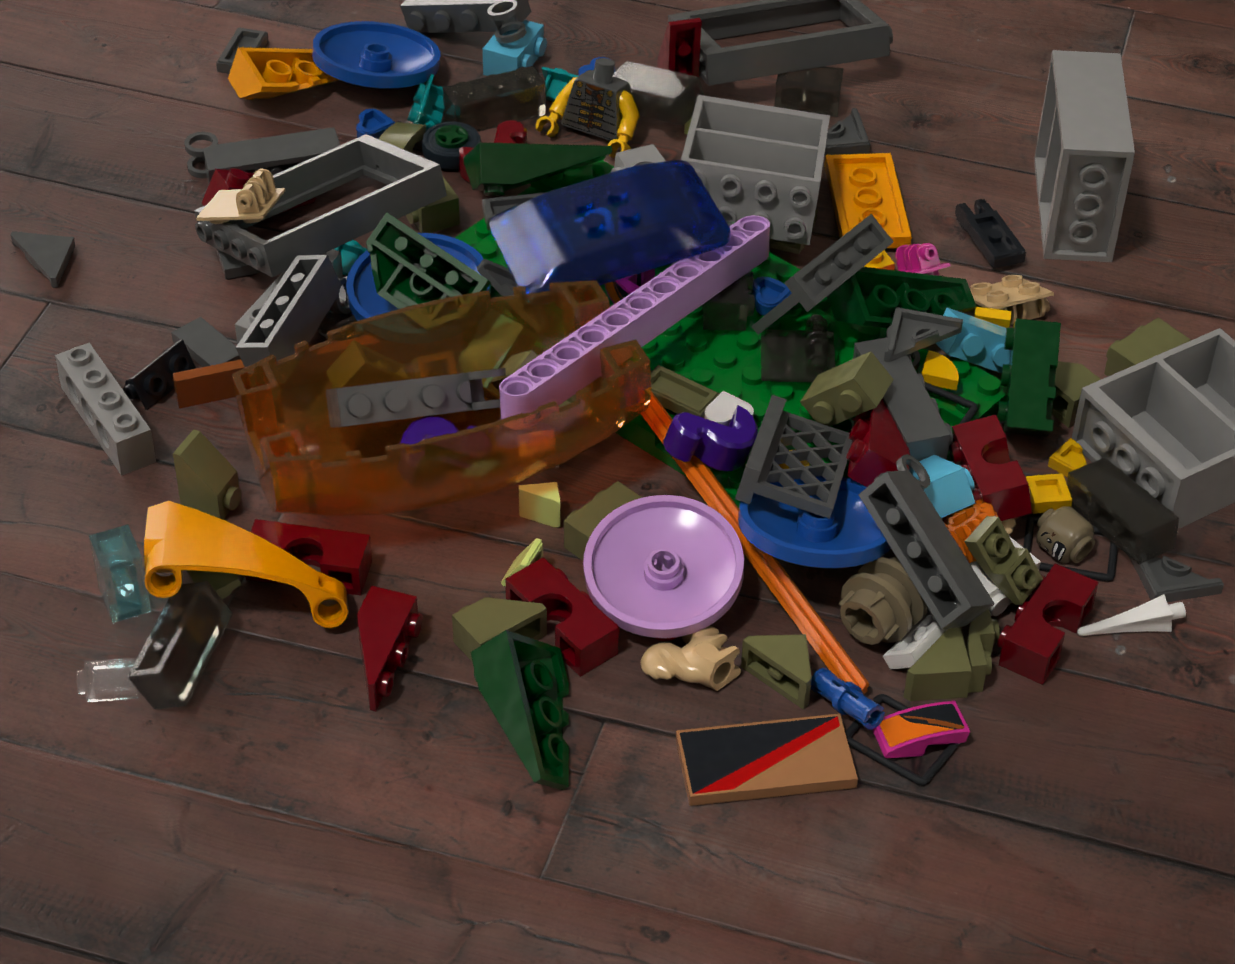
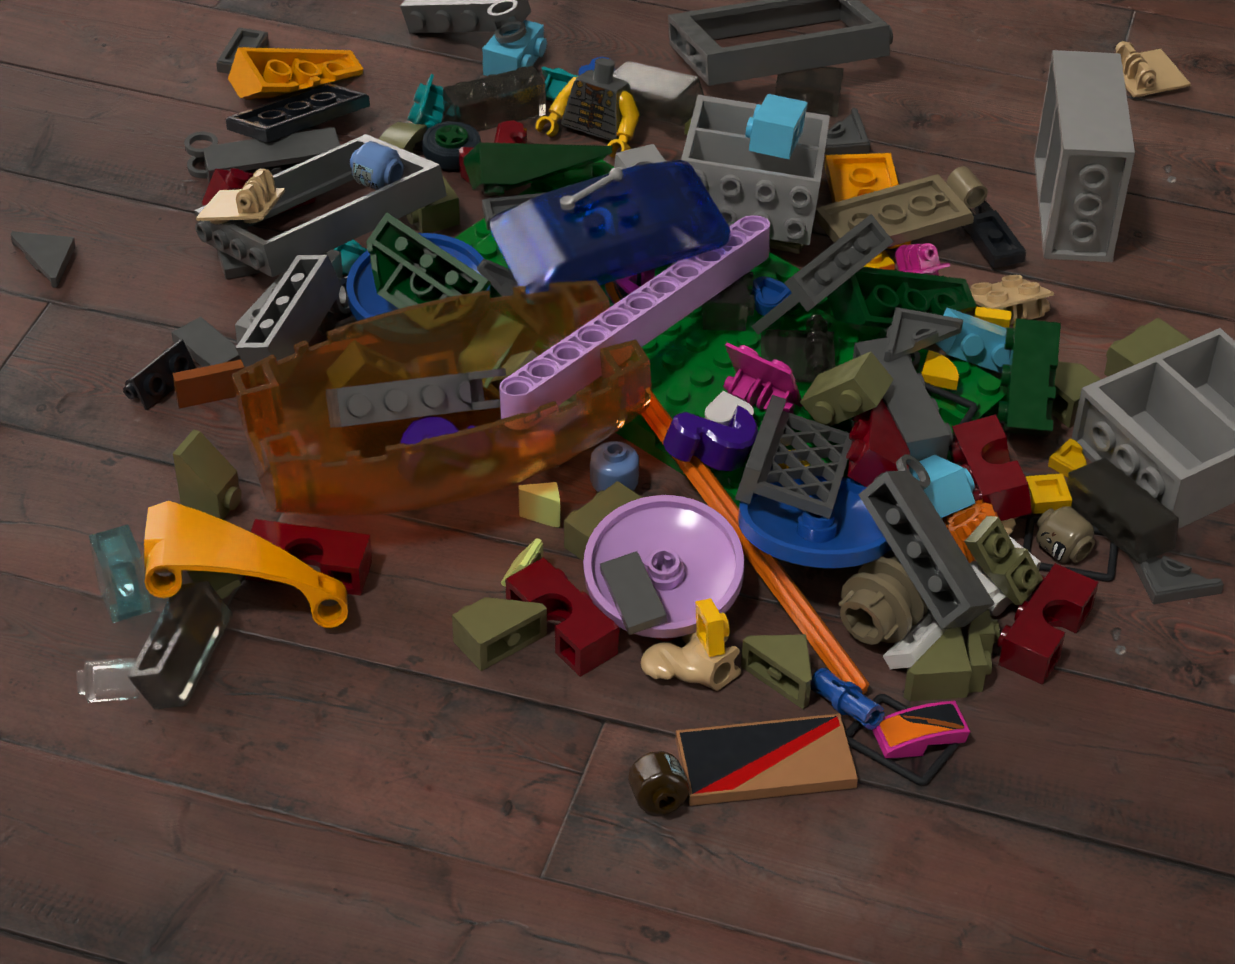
(105, 409): light grey brick -> none
(297, 112): none -> black tile
(373, 123): blue tile -> none
(376, 54): blue dish -> none
(376, 165): none -> medium blue head
(385, 629): dark red slope -> none
(526, 692): dark green wedge -> none
(568, 202): none -> light grey hinge
(614, 463): none -> medium blue head
(633, 593): none -> dark grey tile
(656, 780): none -> dark brown head
(680, 393): olive tile -> none
(681, 47): dark red slope -> none
(711, 627): none -> yellow plate
(760, 379): none -> dark pink hinge
(776, 126): none -> medium azure brick
(909, 208): none -> dark tan hinge
(1148, 617): white piece -> none
(1149, 71): none -> tan hinge

